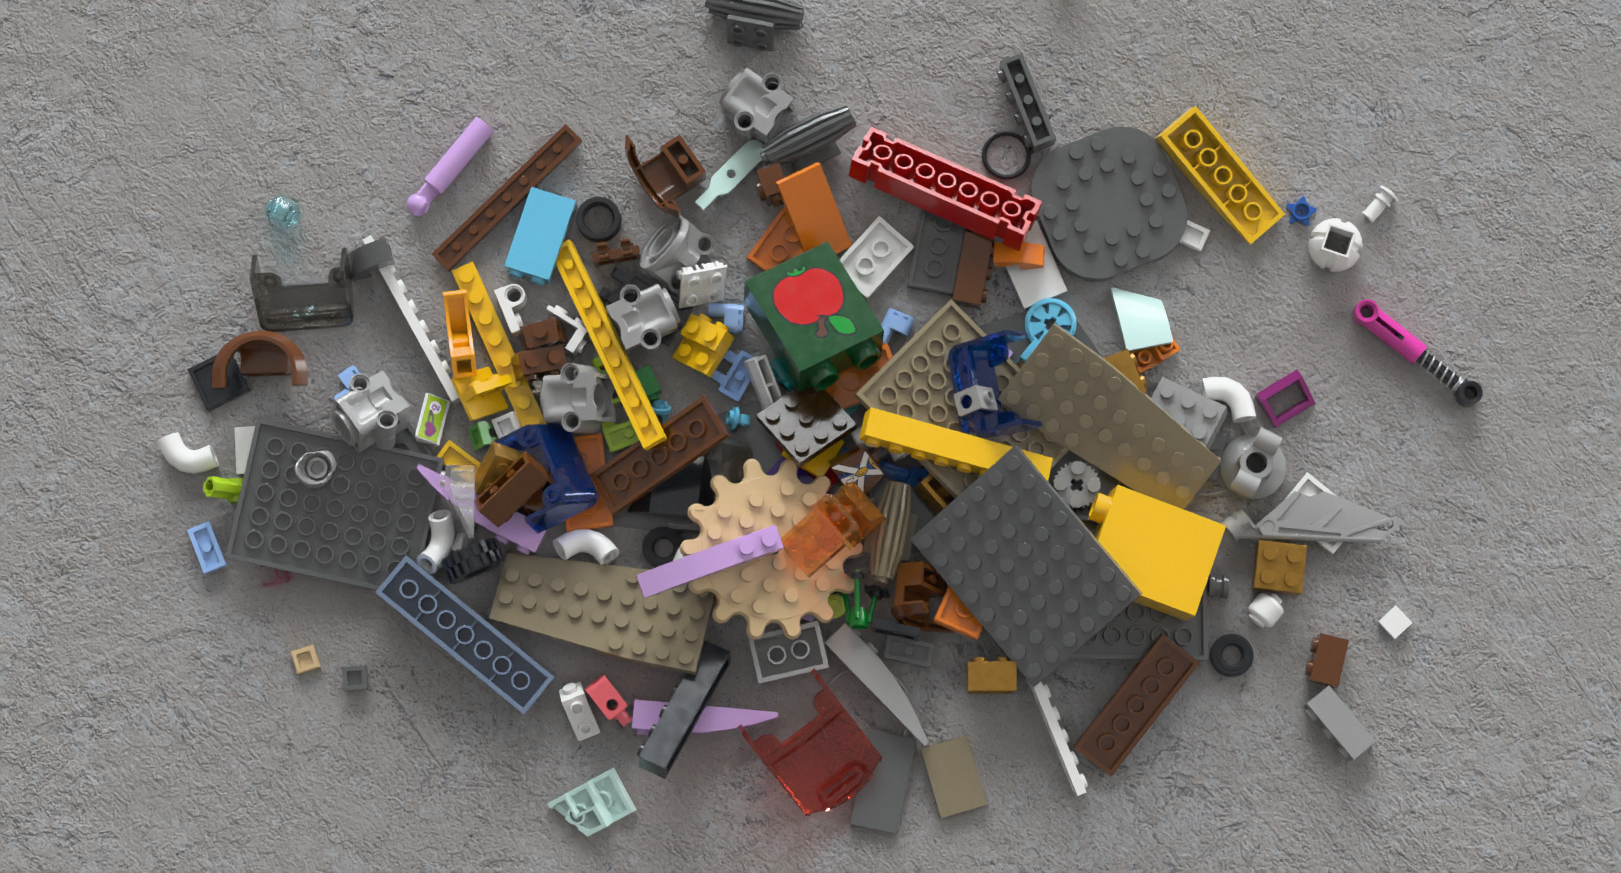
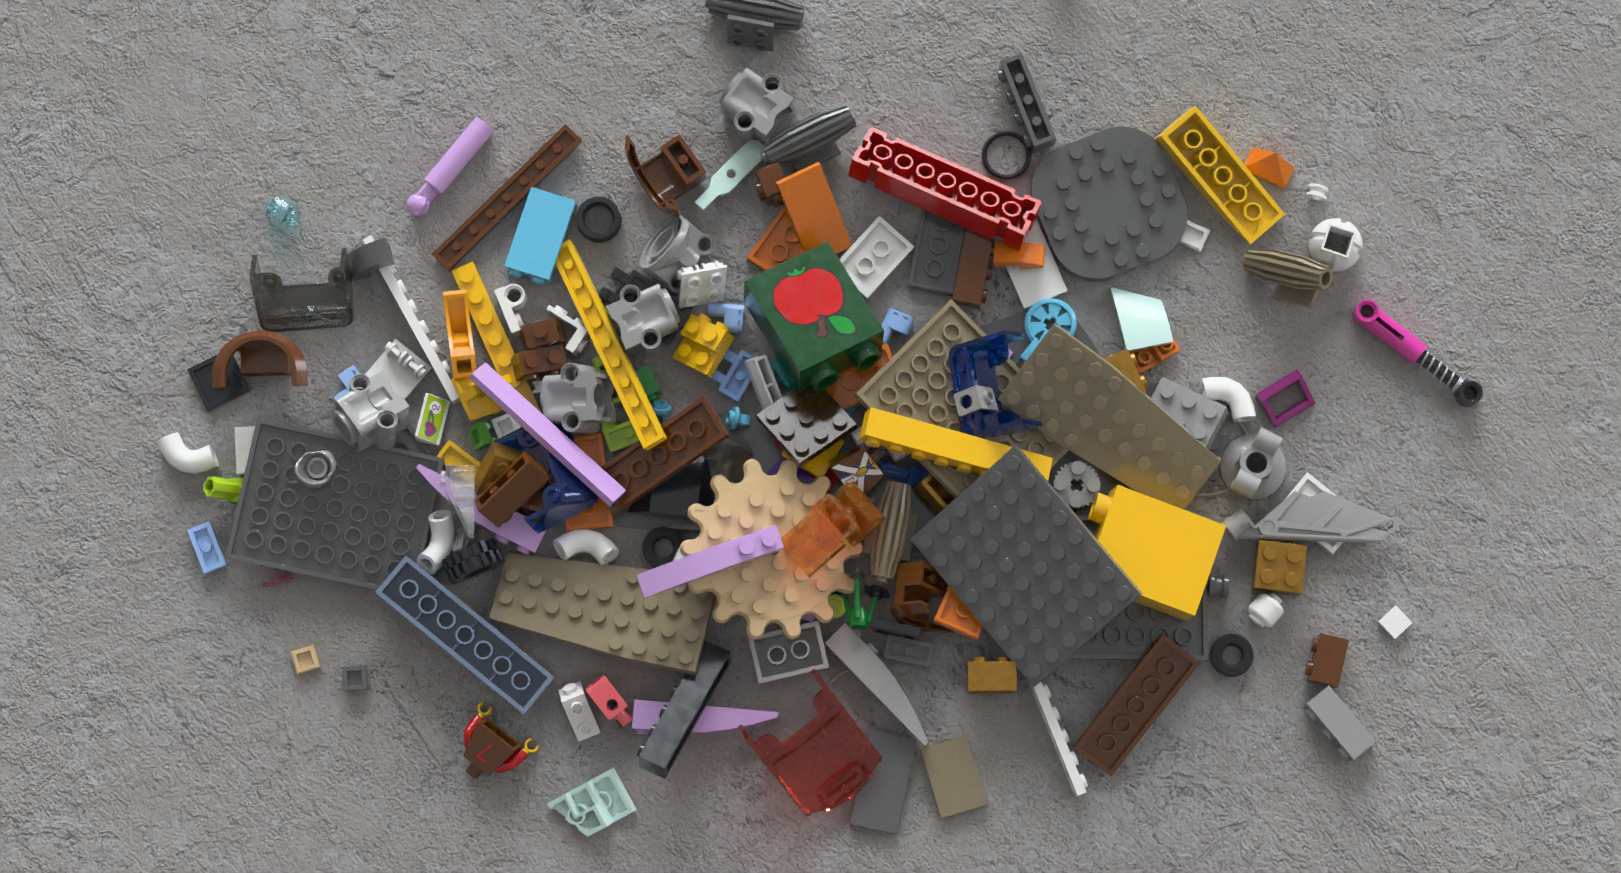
(401, 367): none -> white hinge
(491, 747): none -> reddish brown torso
(547, 434): none -> lavender tile
(606, 256): reddish brown plate -> none
(1269, 167): none -> orange slope
(1296, 276): none -> dark tan plate
(1300, 205): blue plate -> none
(1317, 192): none -> white bush
(1379, 204): white pin -> none

